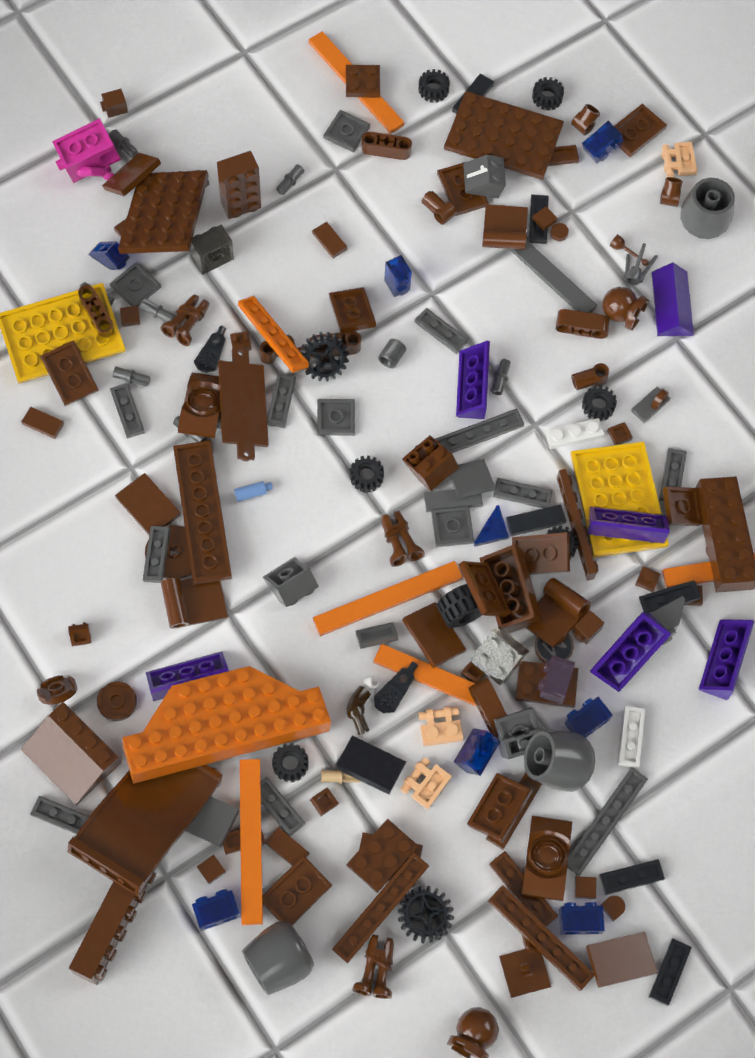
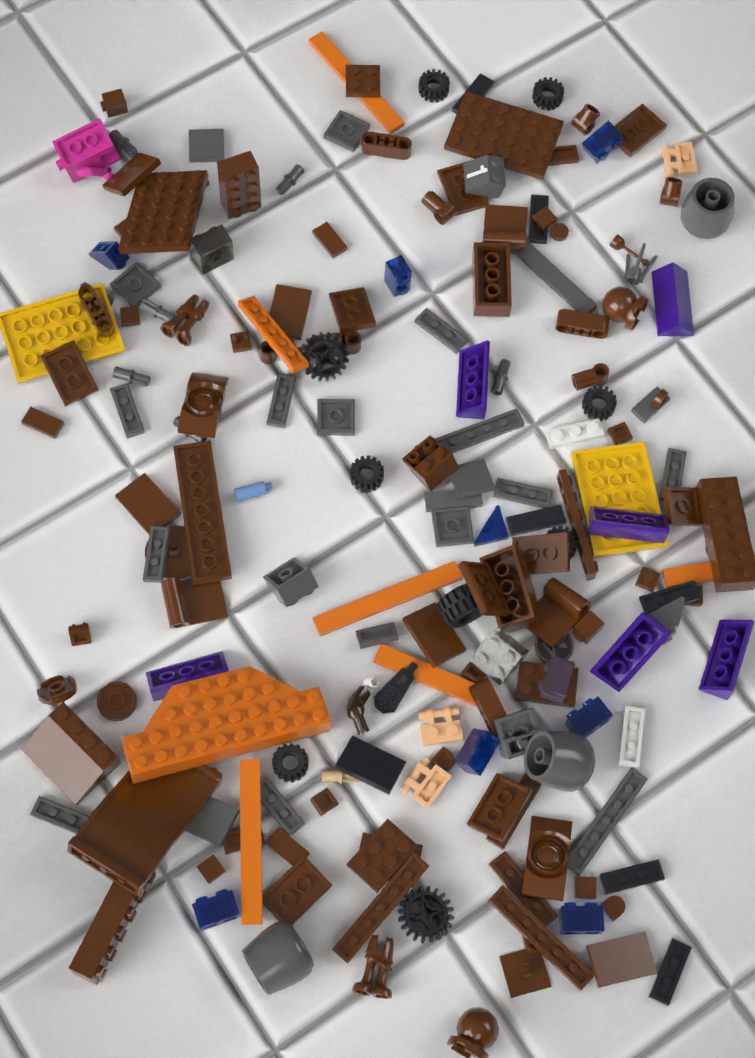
(206, 145): none -> dark grey tile
(213, 349): black piece -> none
(243, 404): reddish brown piece -> none
(290, 309): none -> reddish brown tile
(392, 353): dark grey piece -> none
(393, 532): reddish brown piece -> none
(443, 759): none -> reddish brown tile
(491, 279): none -> reddish brown brick

